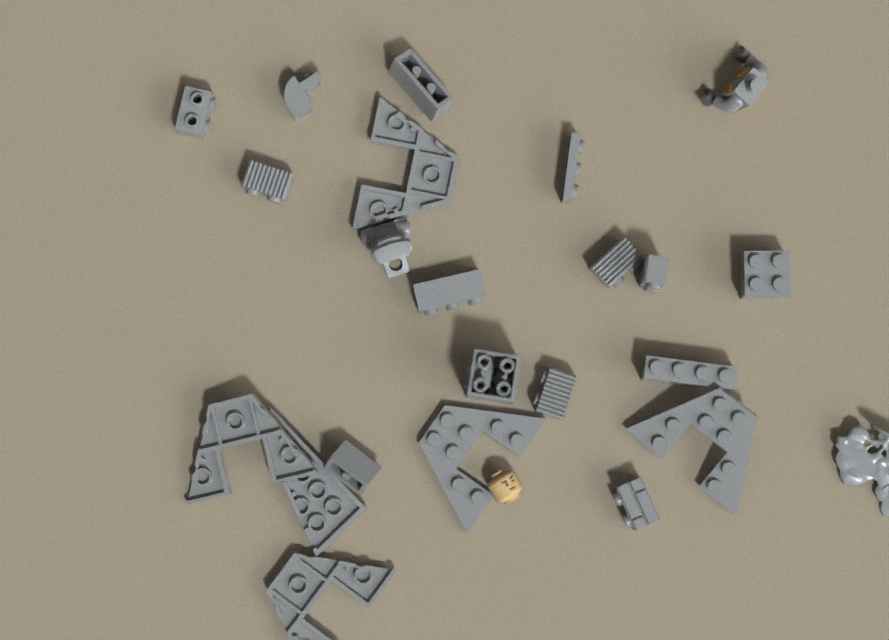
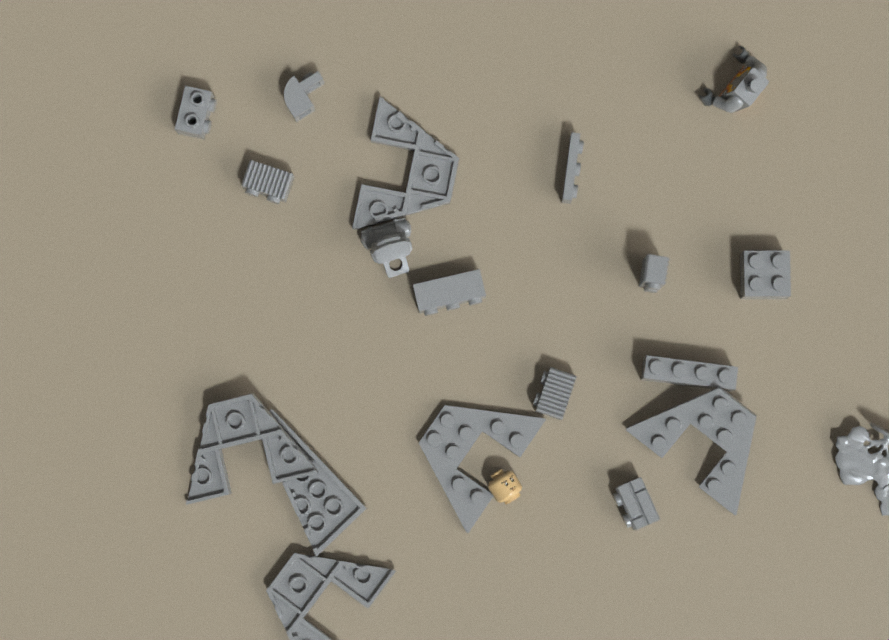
(352, 467): light grey brick -> none
(421, 84): light grey brick -> none
(492, 376): light grey brick -> none
(616, 263): light grey brick -> none

